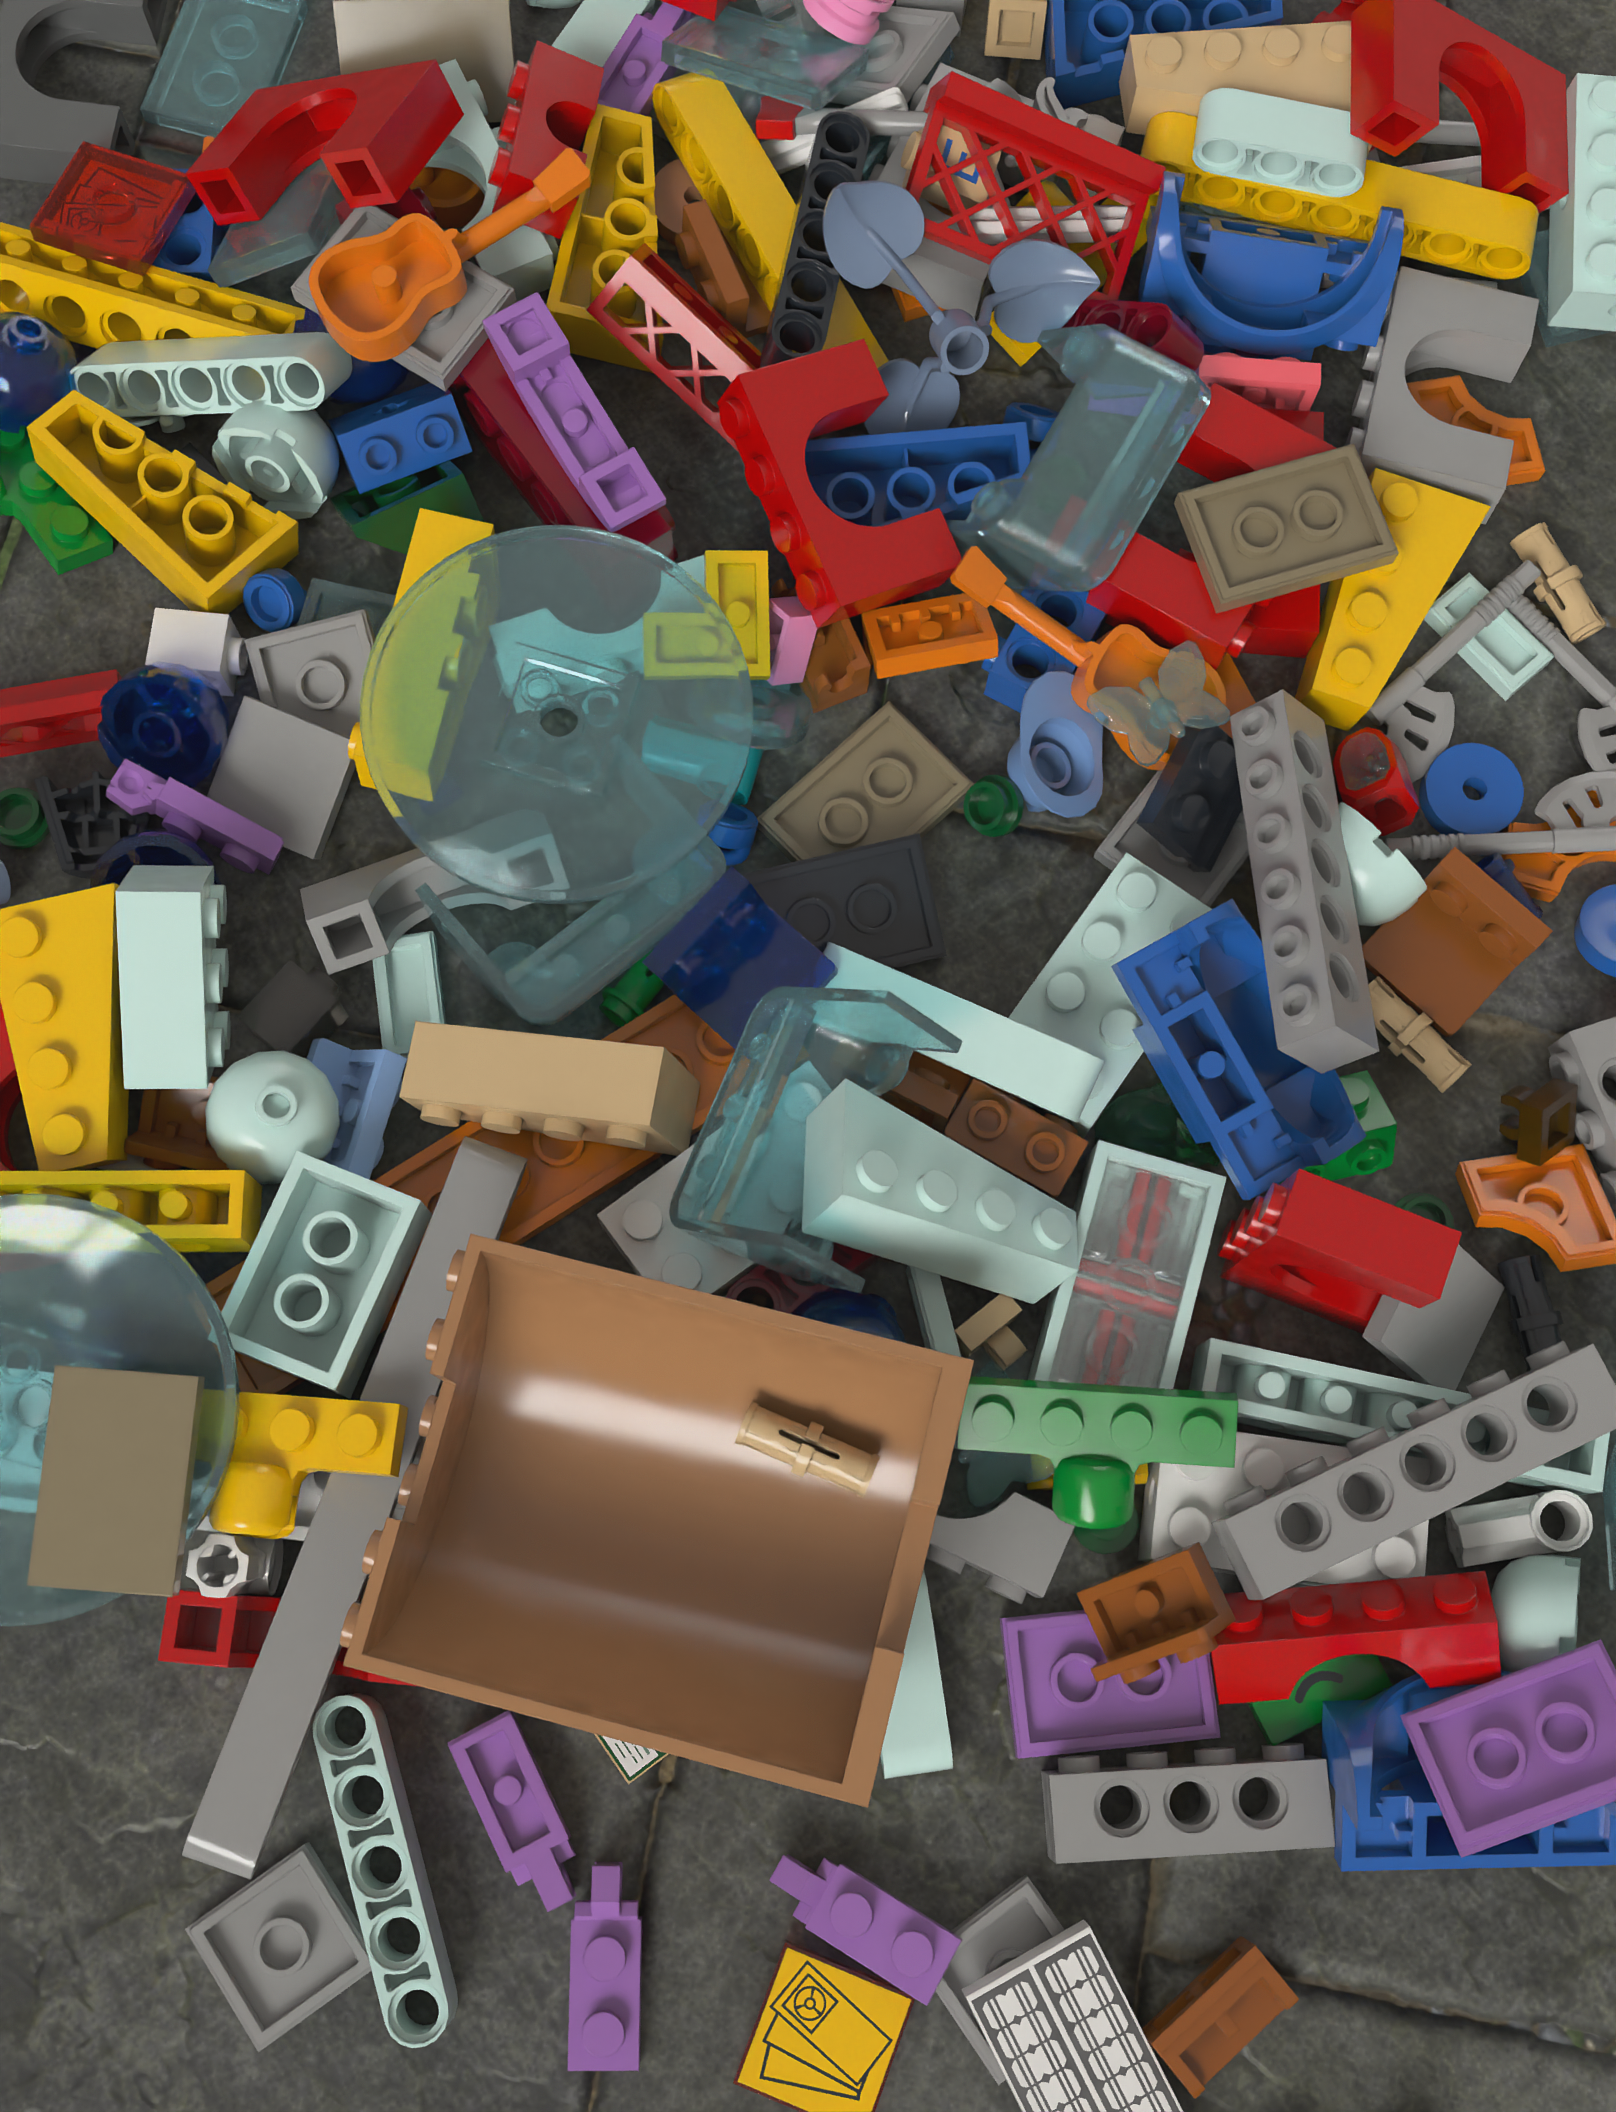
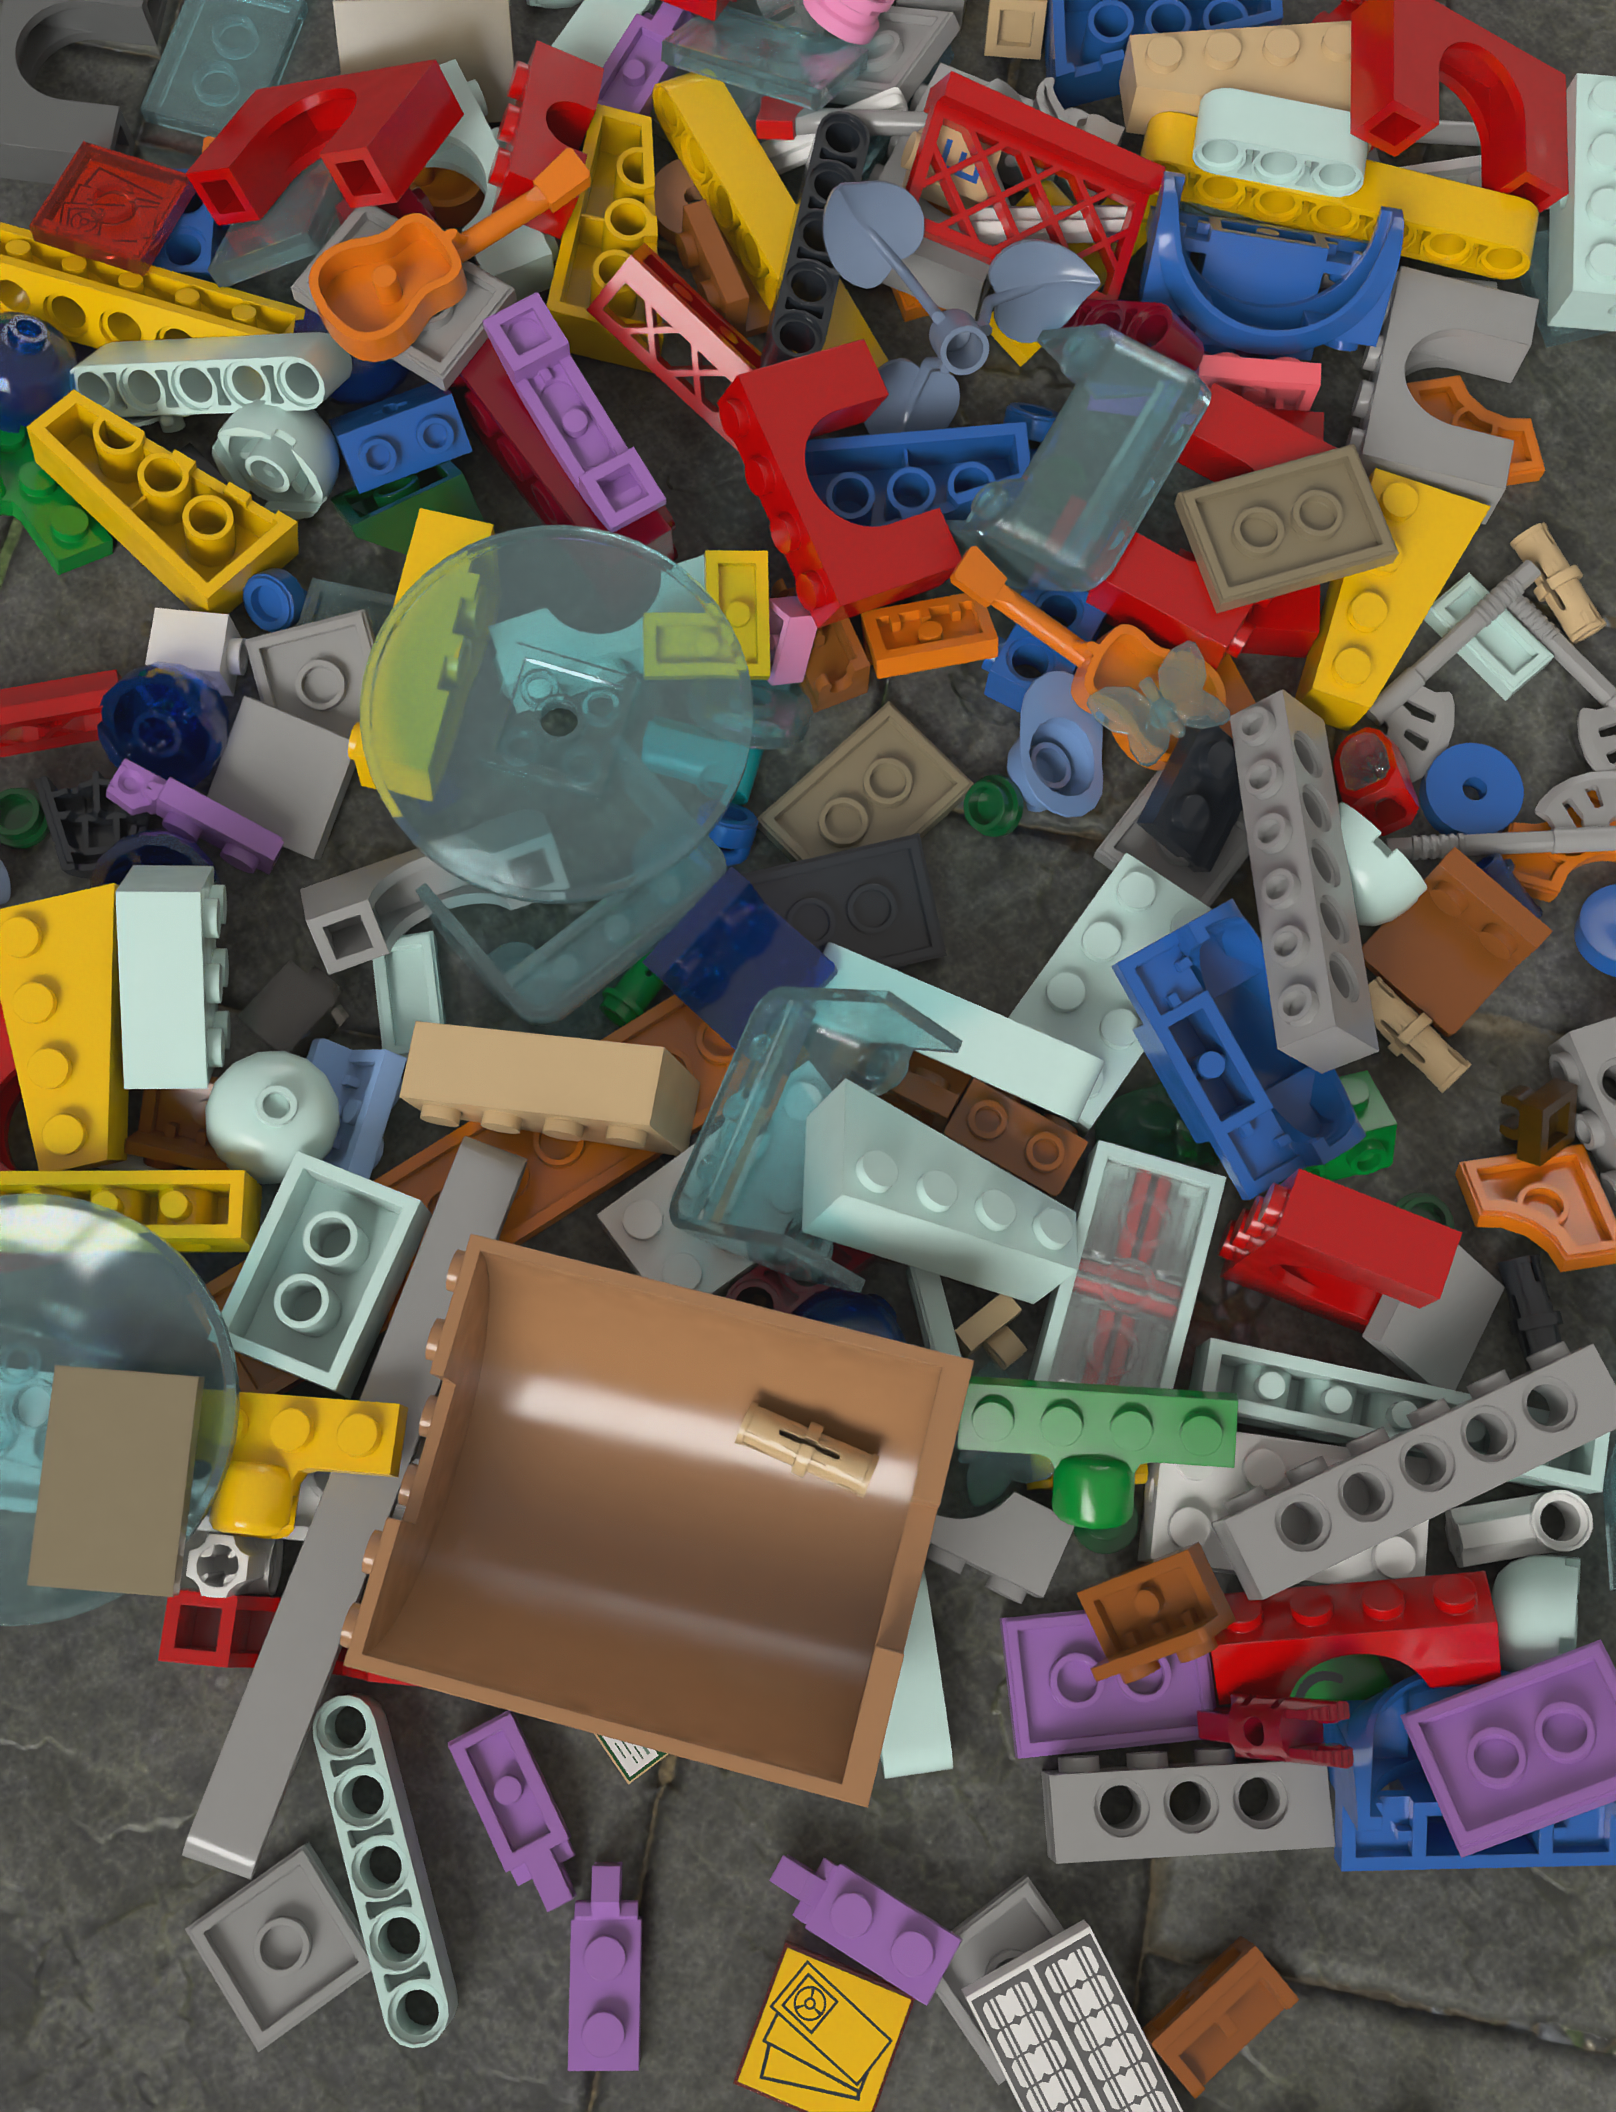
(1278, 1728): none -> dark red hinge

